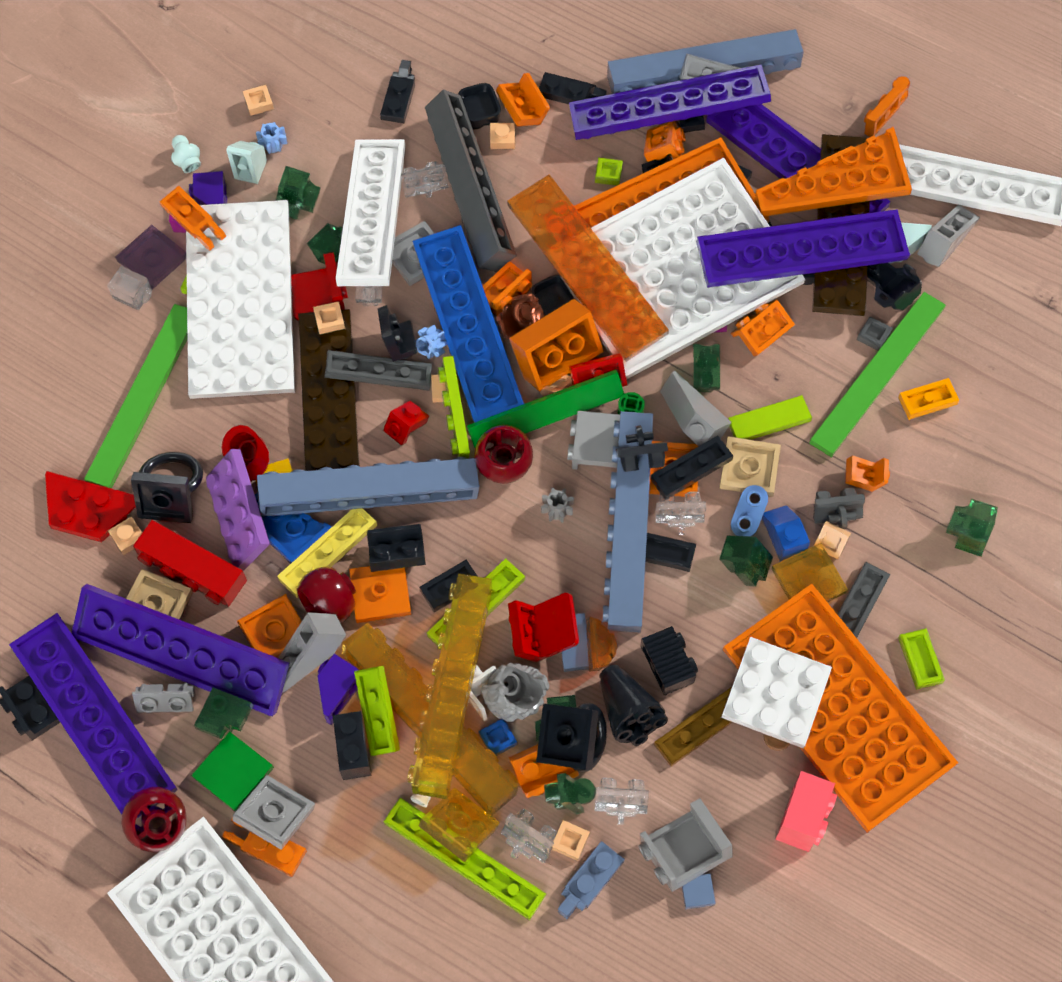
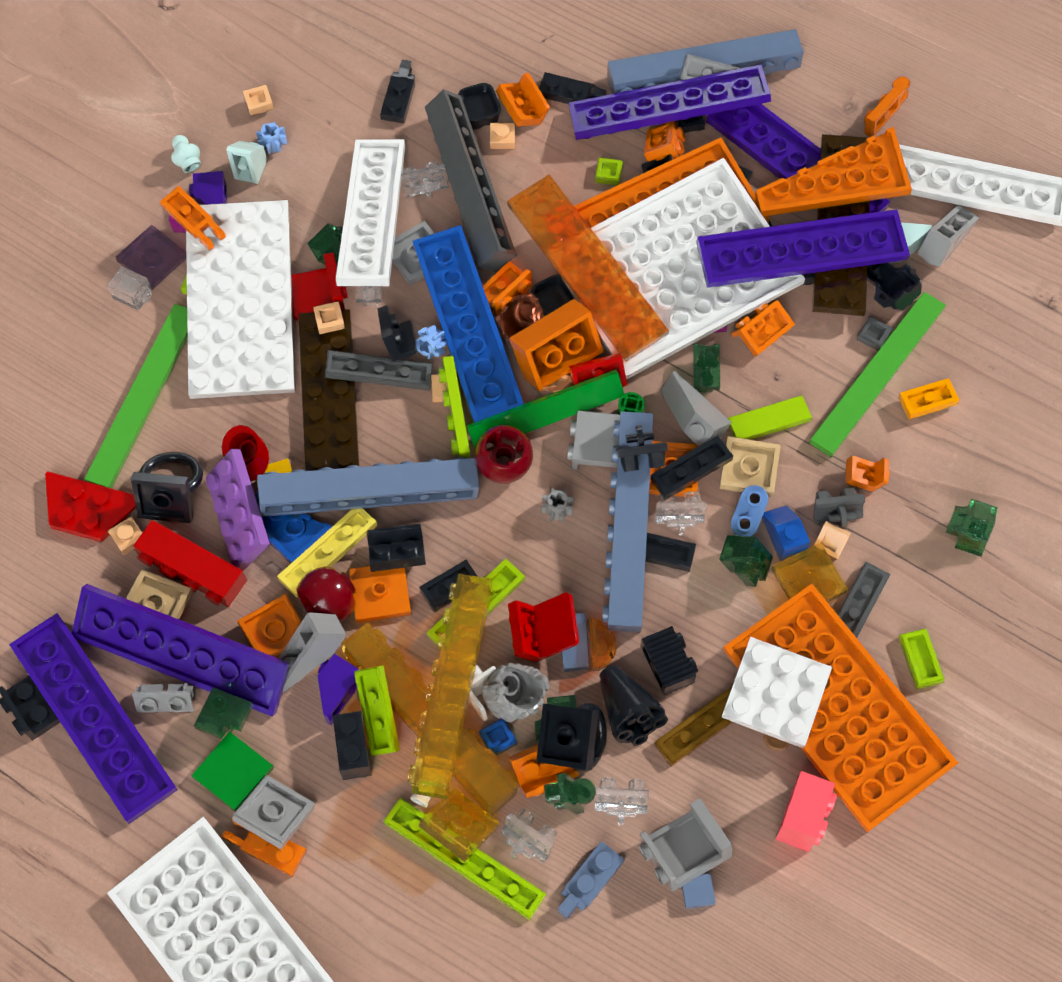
(148, 838): dark red wheel -> none
(298, 190): clear green brick -> none
(404, 421): red bracket -> none
(570, 840): light nougat tile -> none

